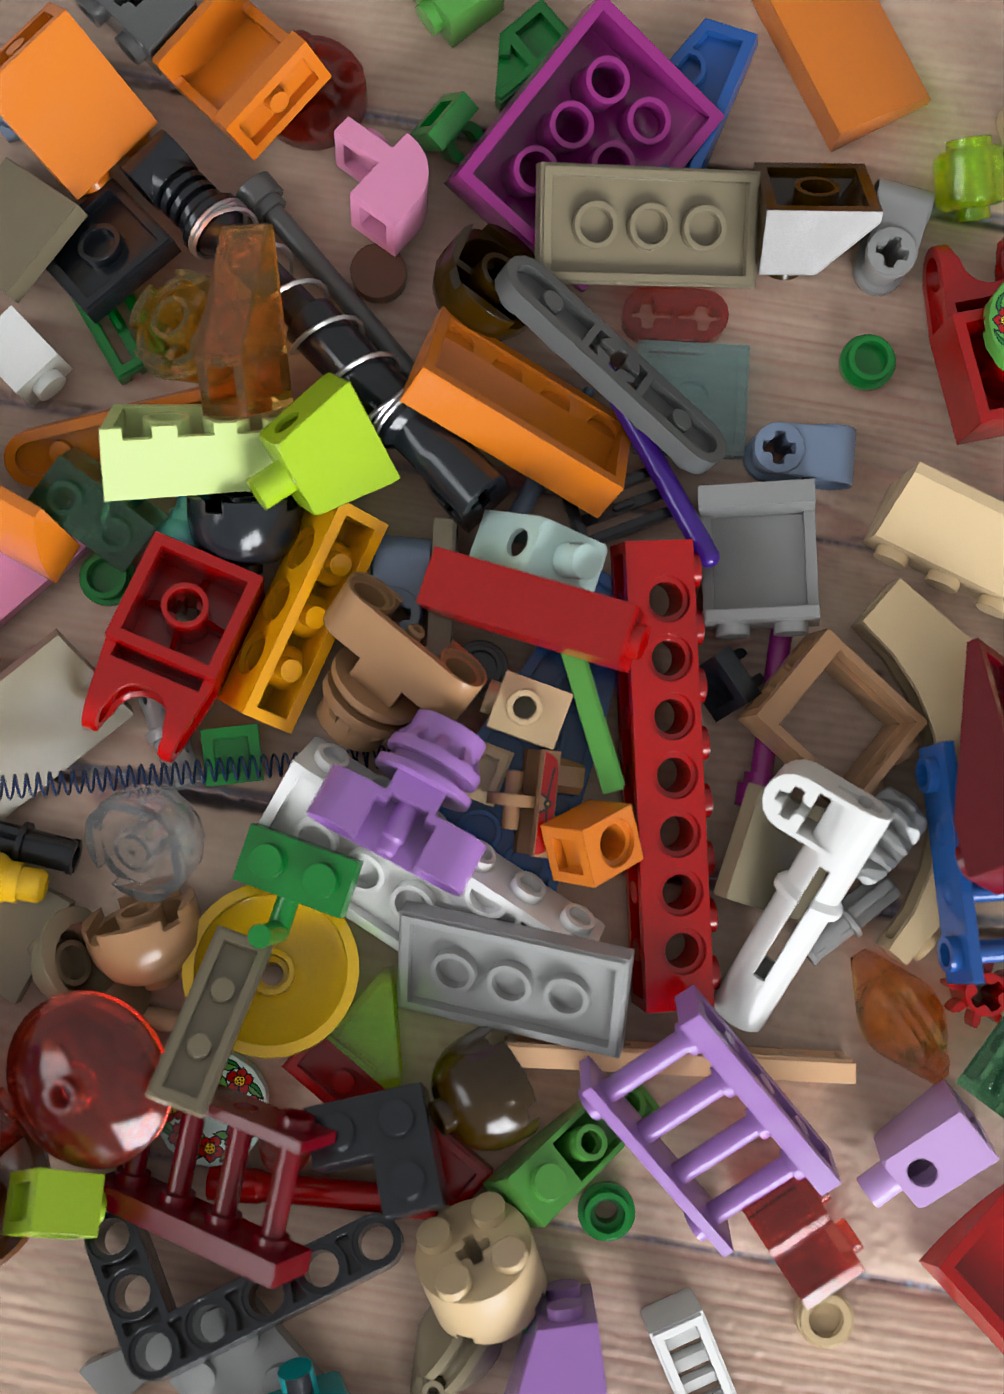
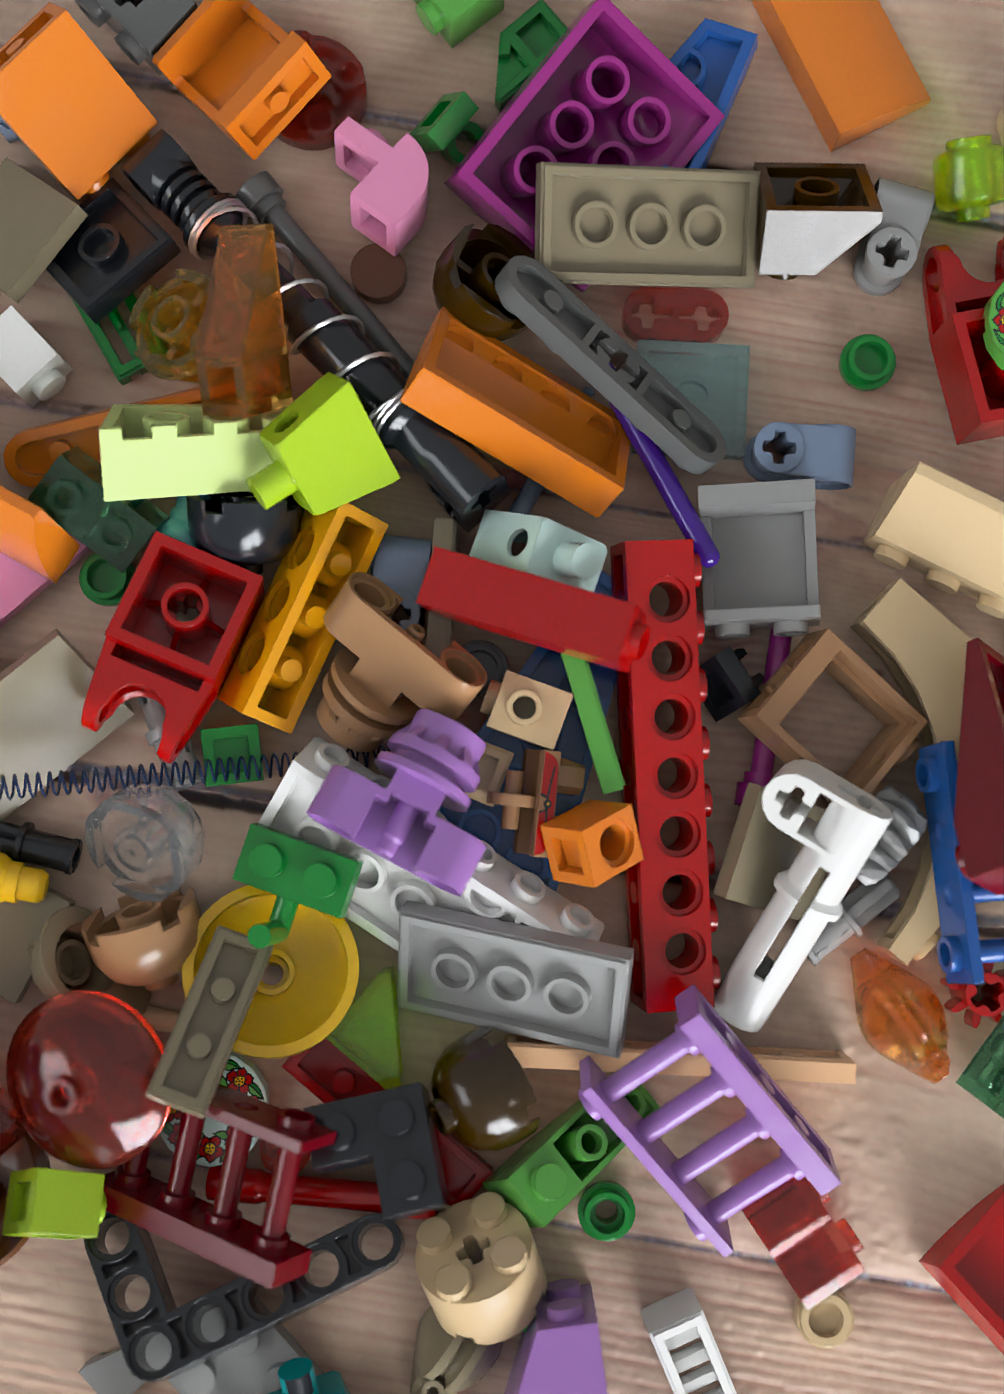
(580, 523): black tile -> none
(928, 1149): lavender torso -> none

